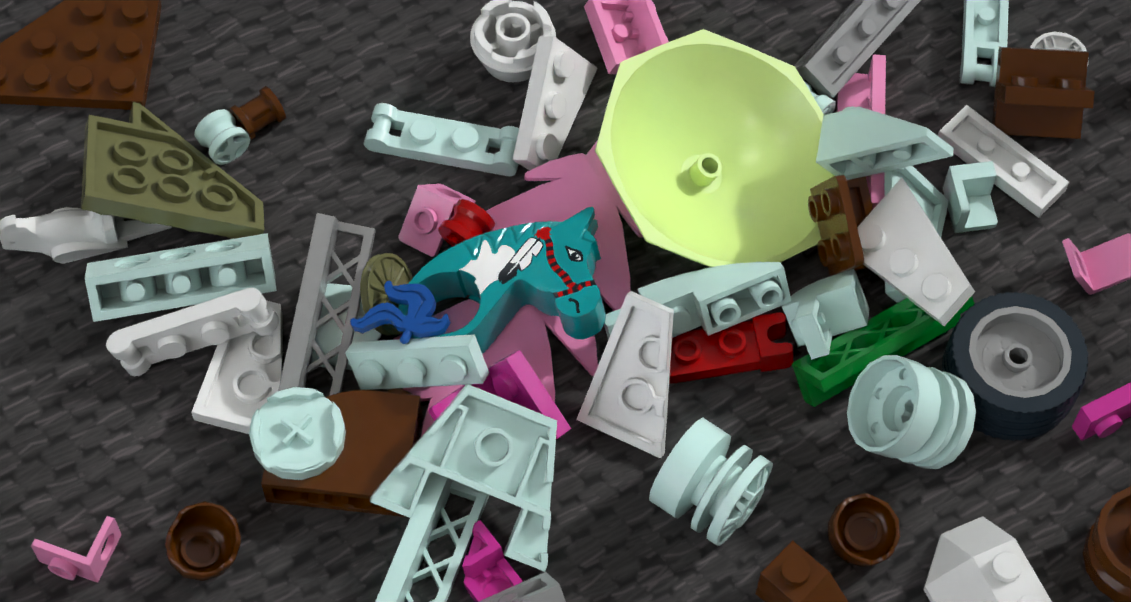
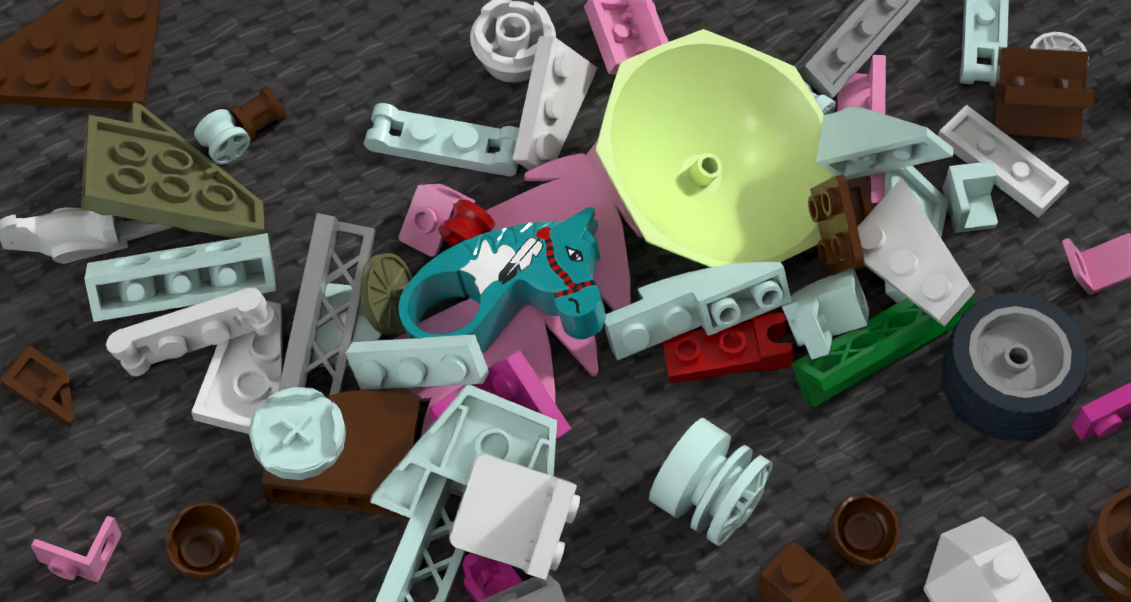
(41, 384): none -> reddish brown slope
(416, 322): blue piece -> none
(514, 515): none -> white bracket
(633, 377): white wing -> none
(911, 412): light aqua wheel -> none

